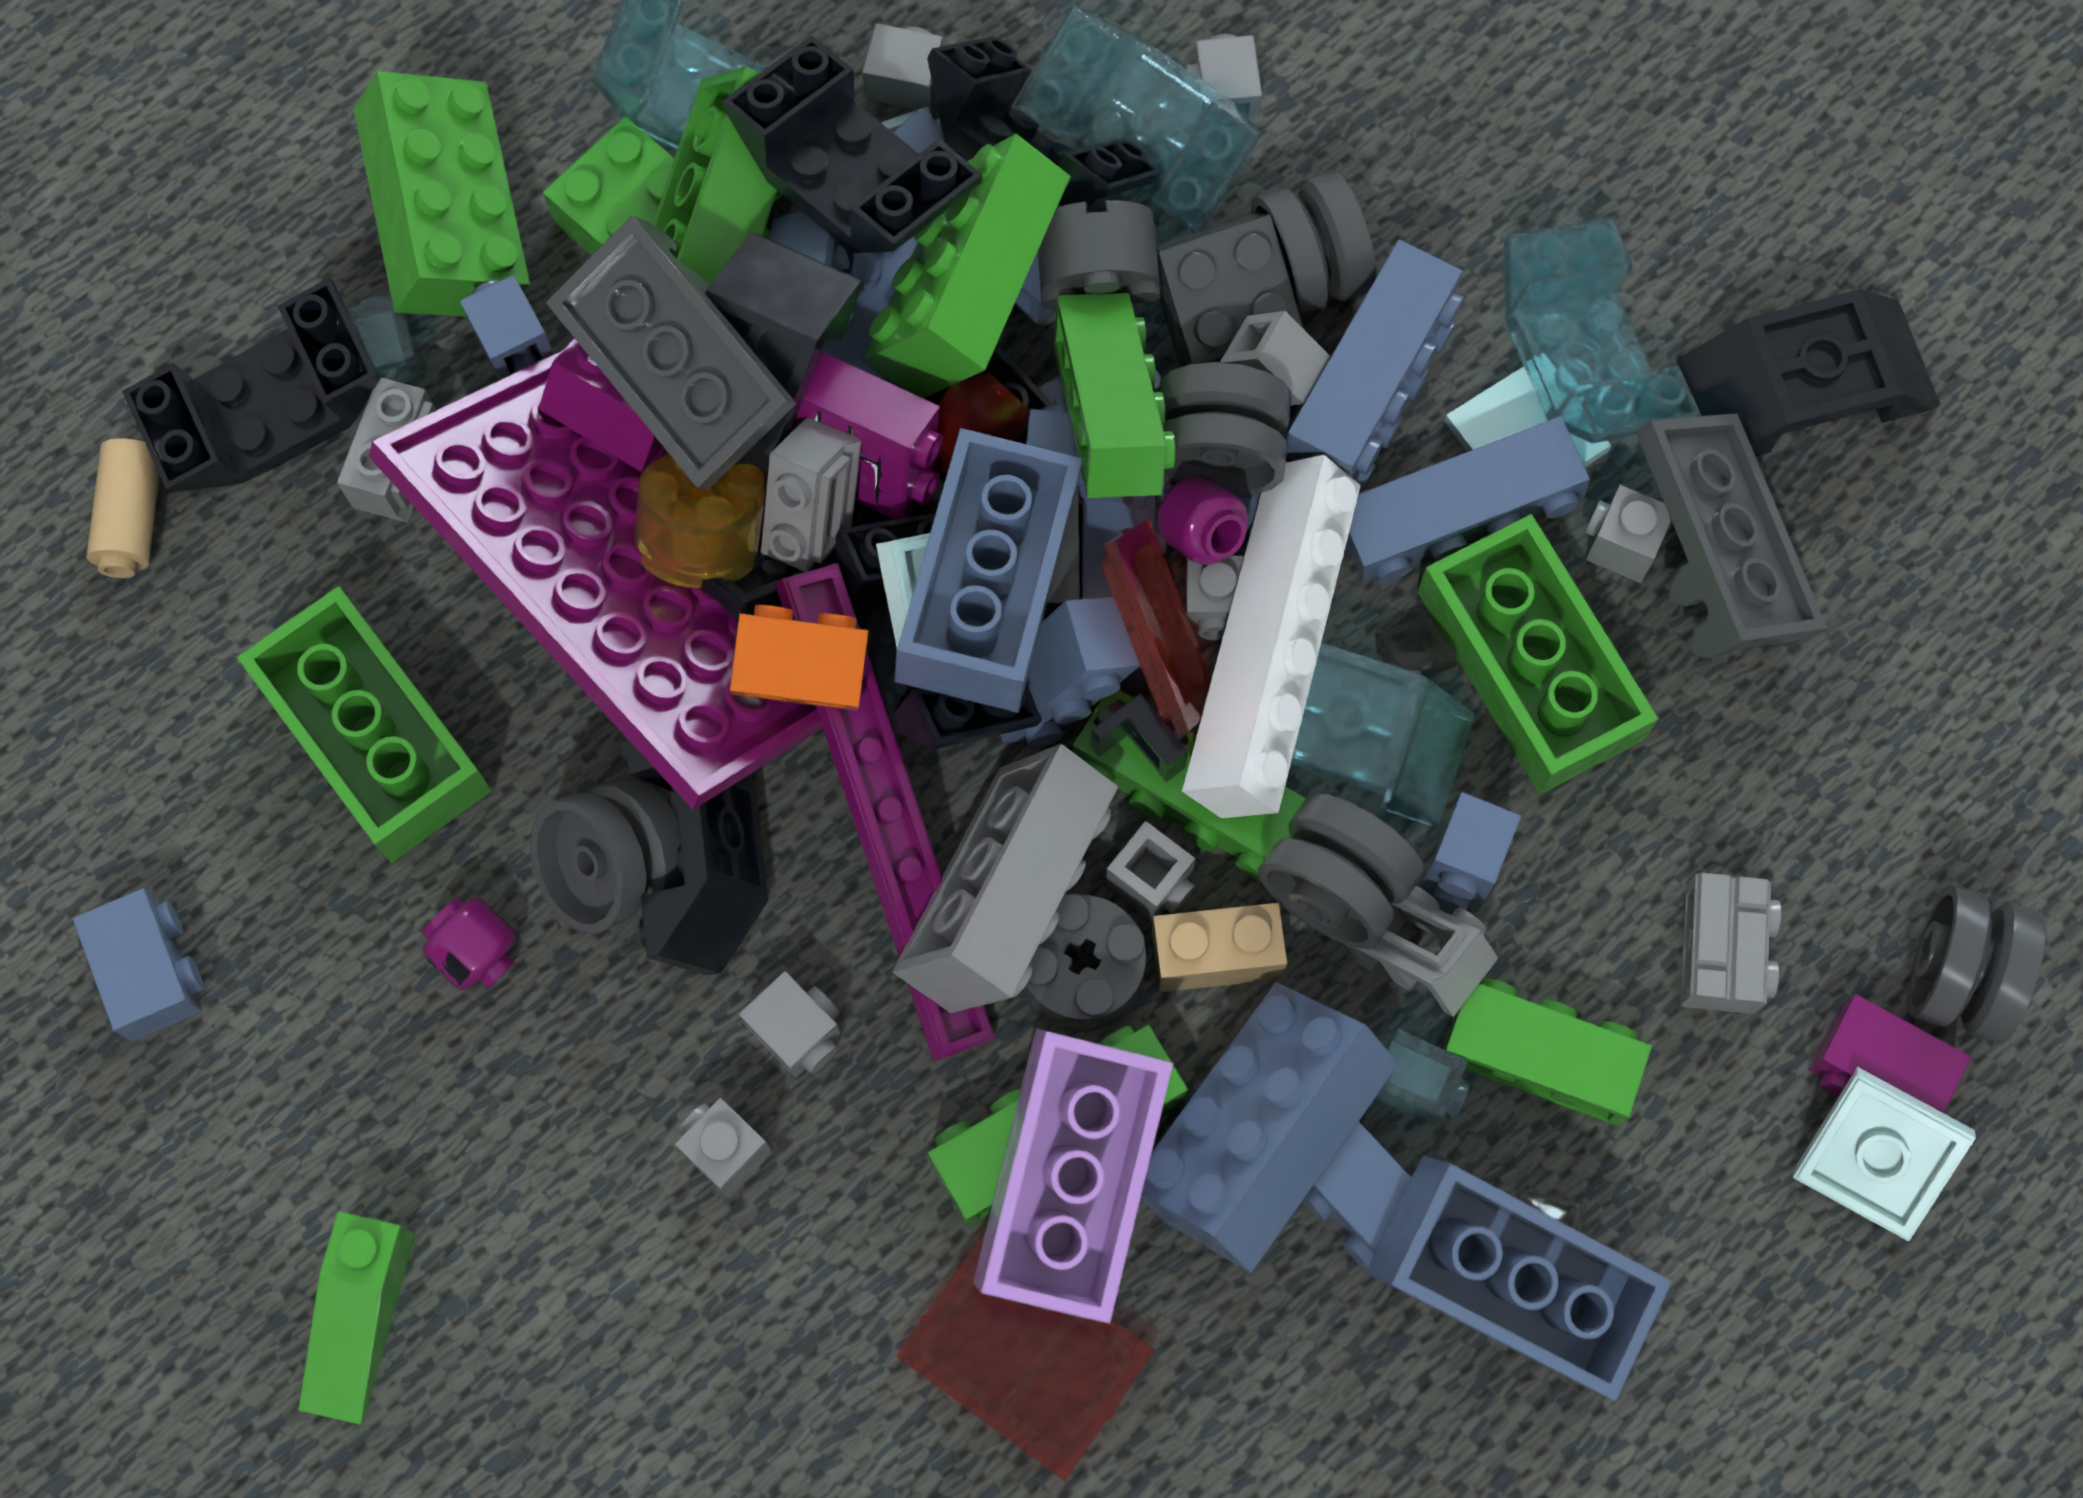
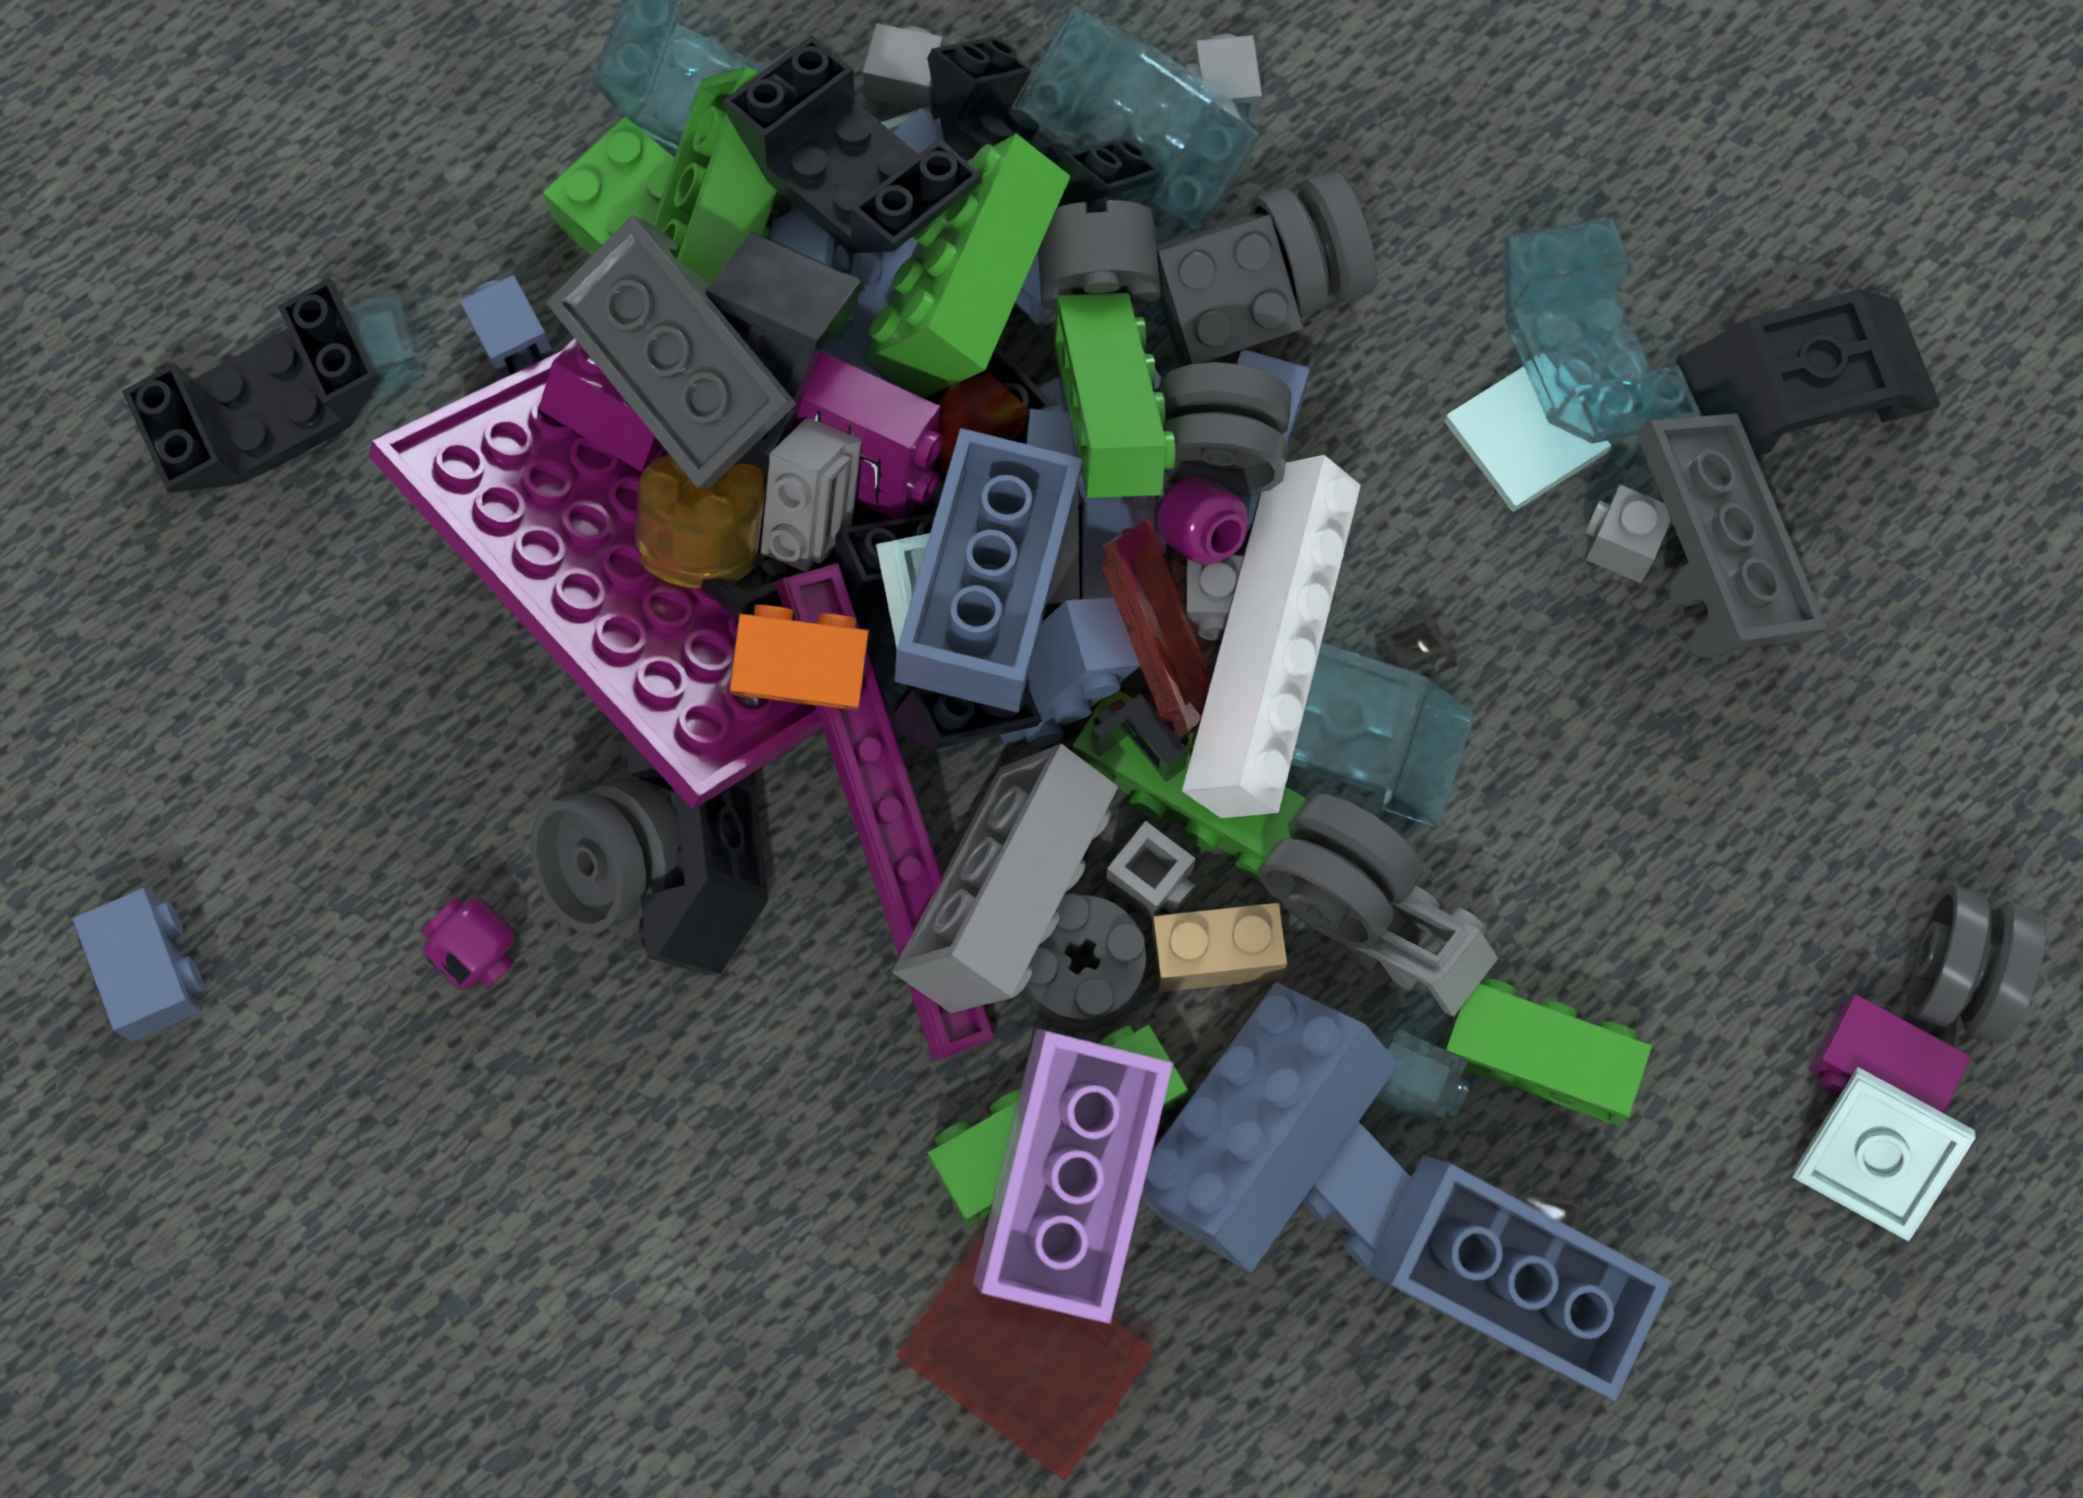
(123, 508): tan brick -> none
(353, 1315): bright green slope -> none
(361, 481): light grey window -> none
(364, 724): bright green brick -> none
(437, 190): bright green brick -> none
(722, 1145): light grey brick -> none
(794, 1025): light grey brick -> none
(1281, 348): light grey brick -> none
(1379, 363): sand blue brick -> none
(1465, 500): sand blue brick -> none
(1470, 853): sand blue brick -> none
(1536, 654): bright green brick -> none
(1728, 943): light grey brick -> none

